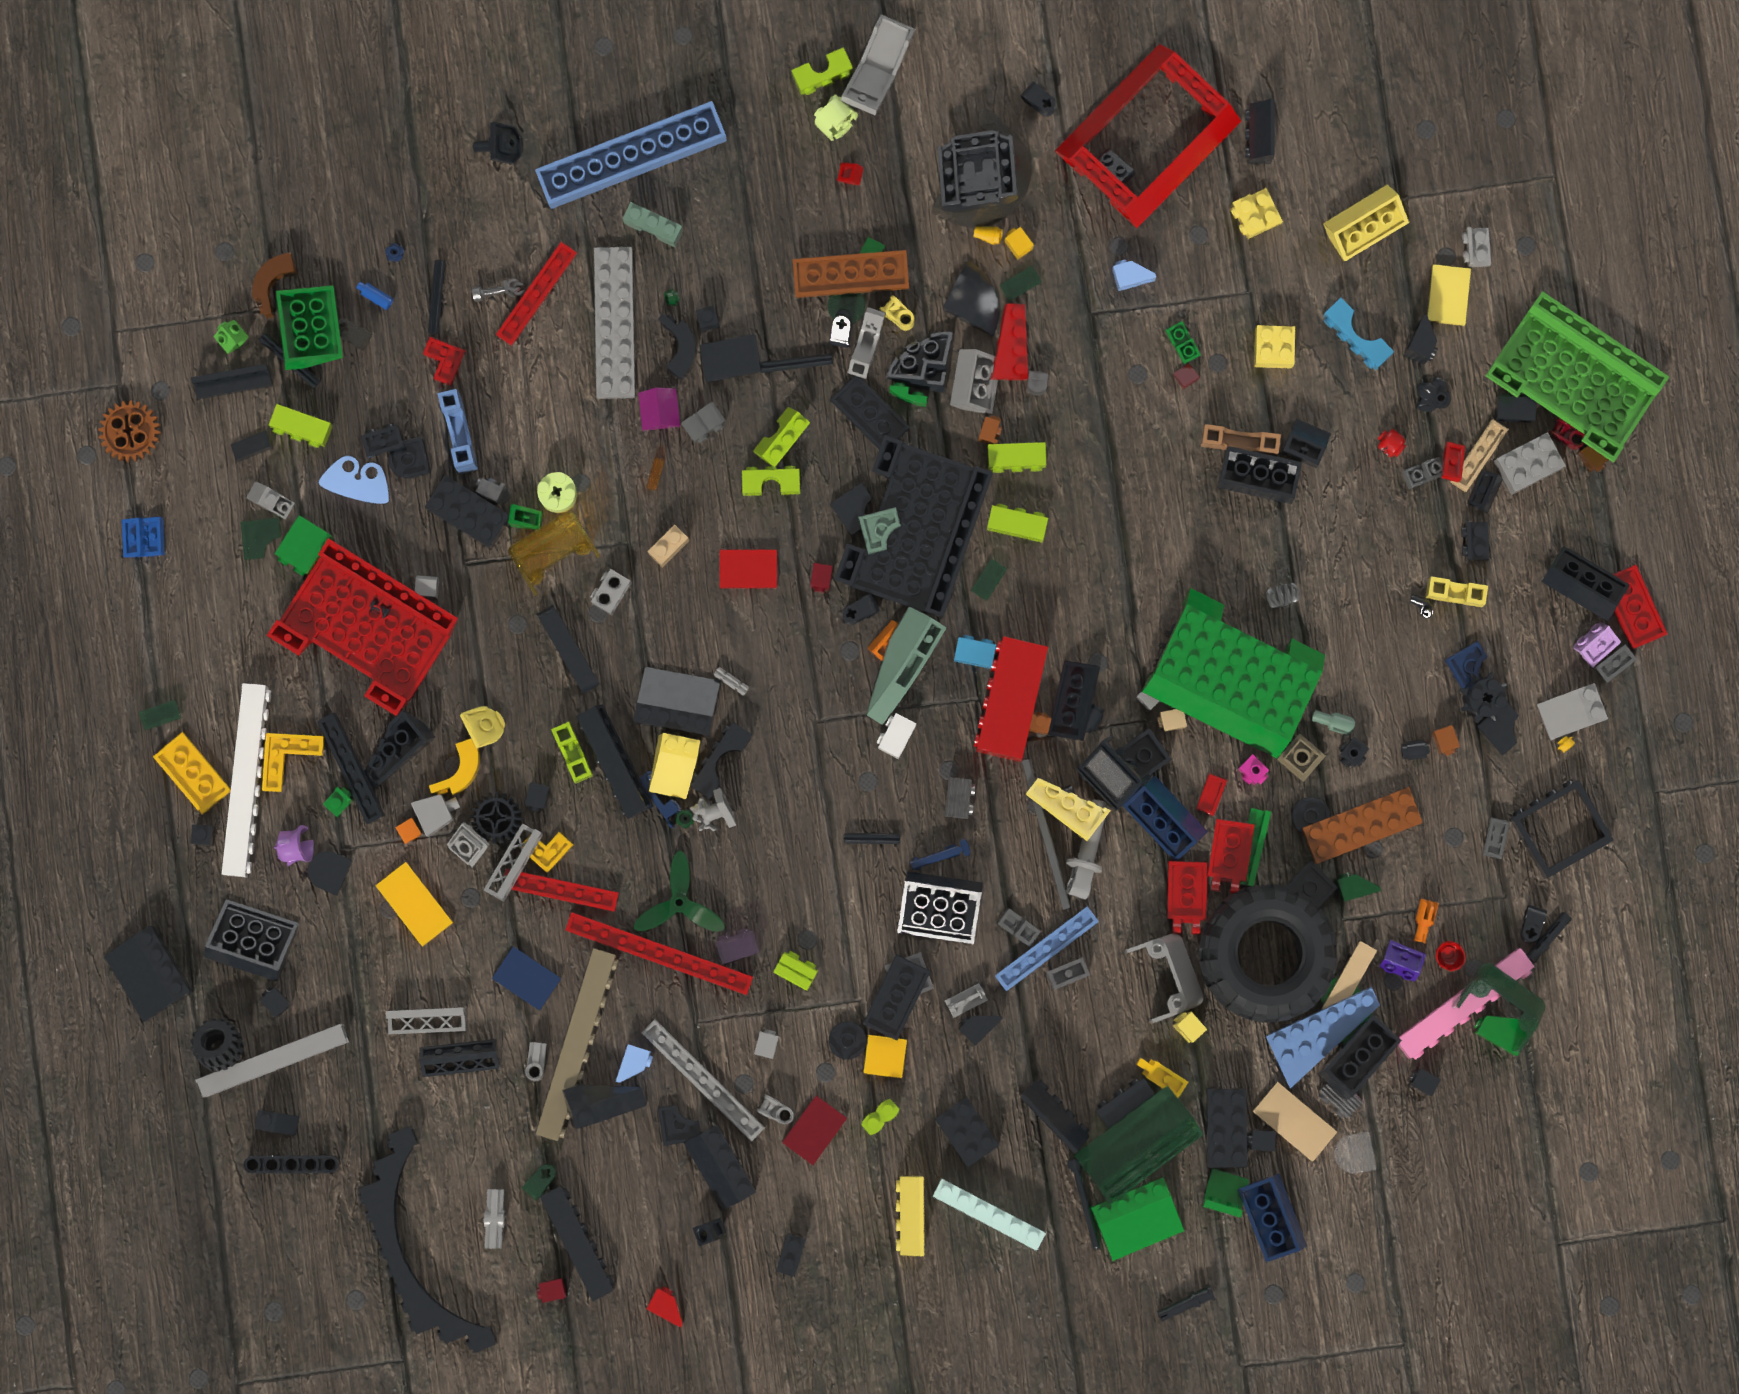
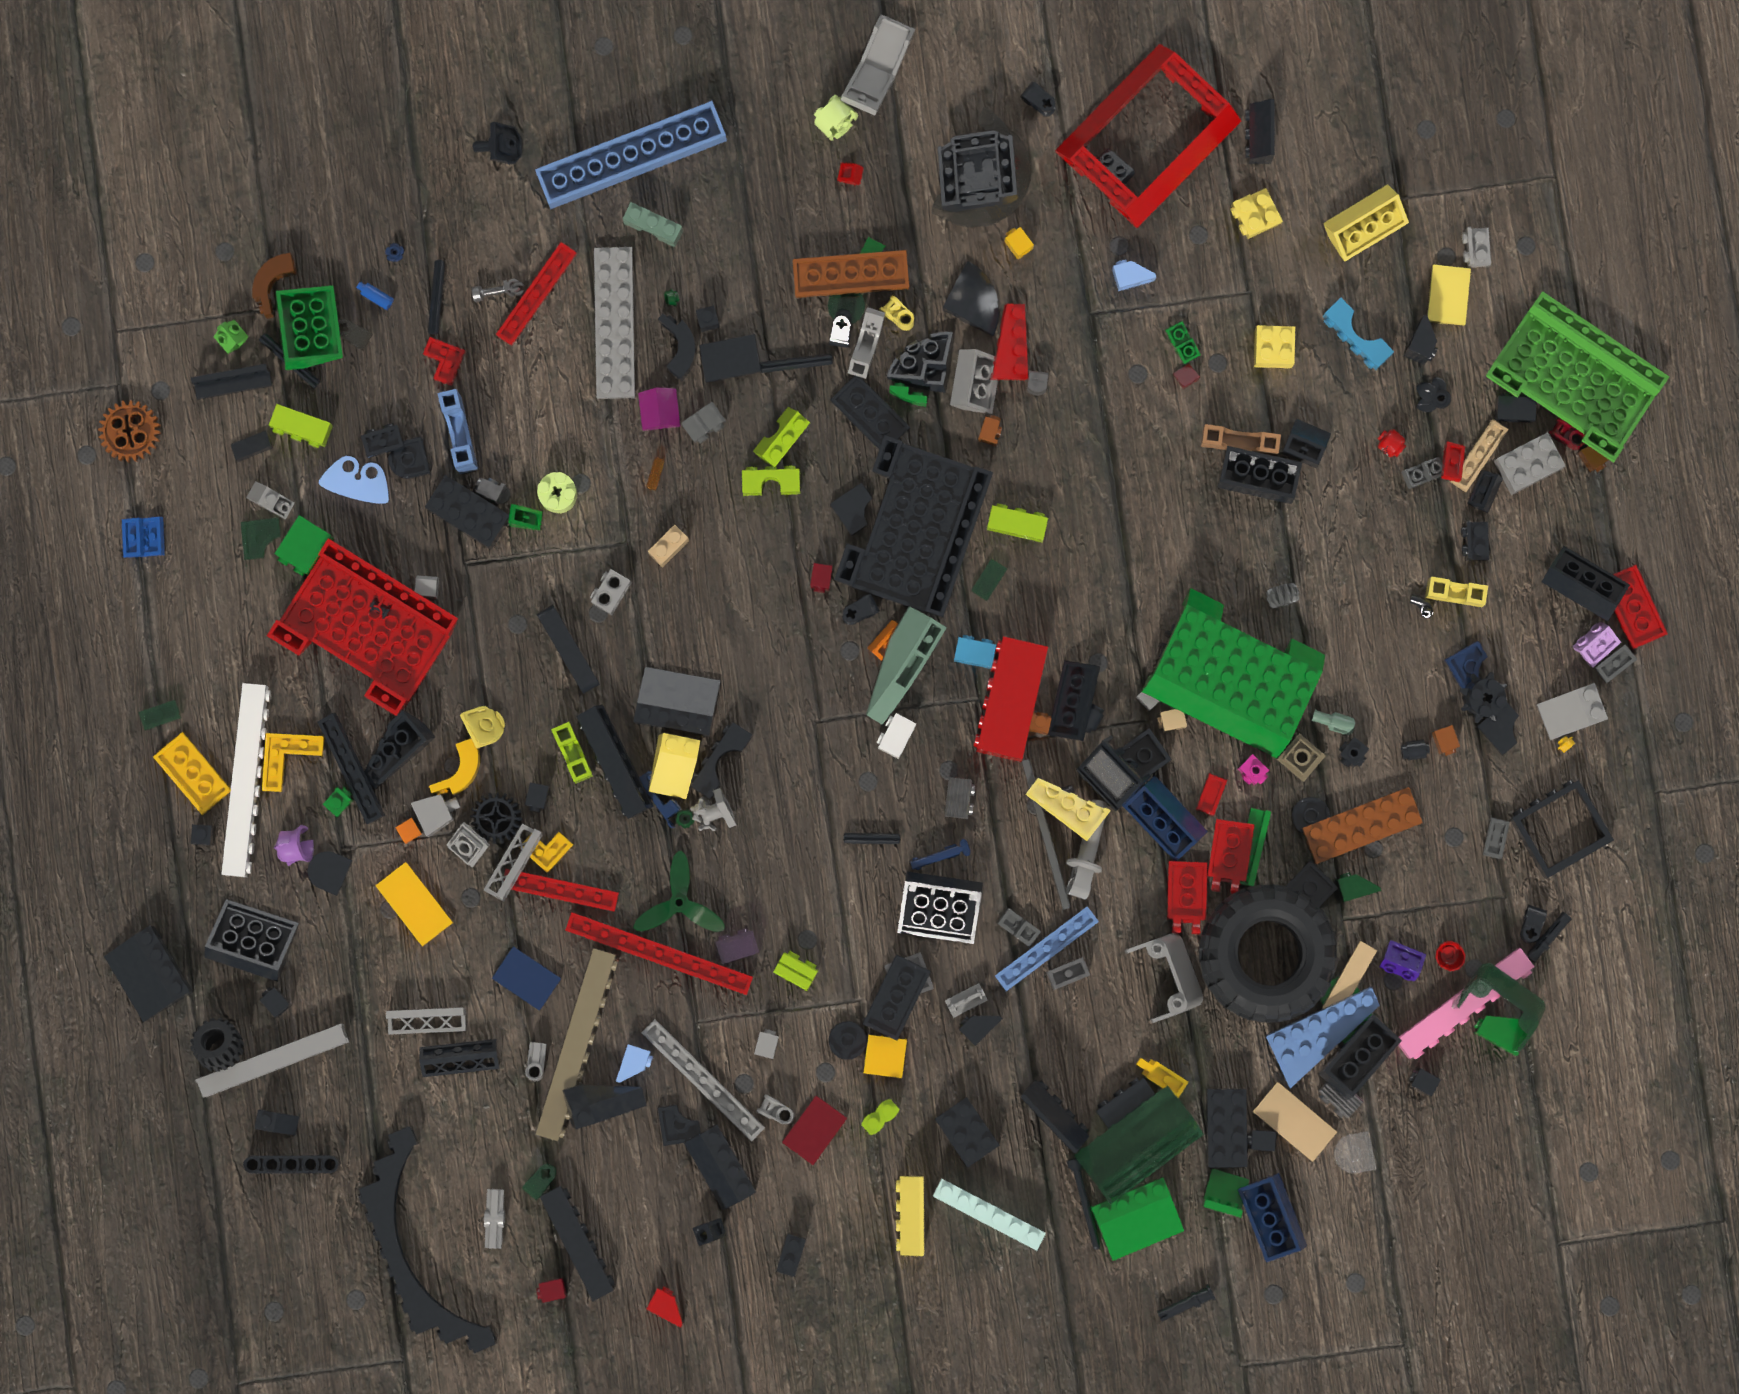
(549, 546): clear yellow windscreen -> none
(731, 681): light grey axle -> none
(748, 569): red tile -> none
(809, 80): lime arch -> none
(877, 528): sand green tile -> none
(989, 234): yellow cone -> none
(1016, 457): lime brick -> none
(1020, 283): clear green tile -> none
(1189, 1026): light yellow arch -> none
(1425, 917): orange arm -> none

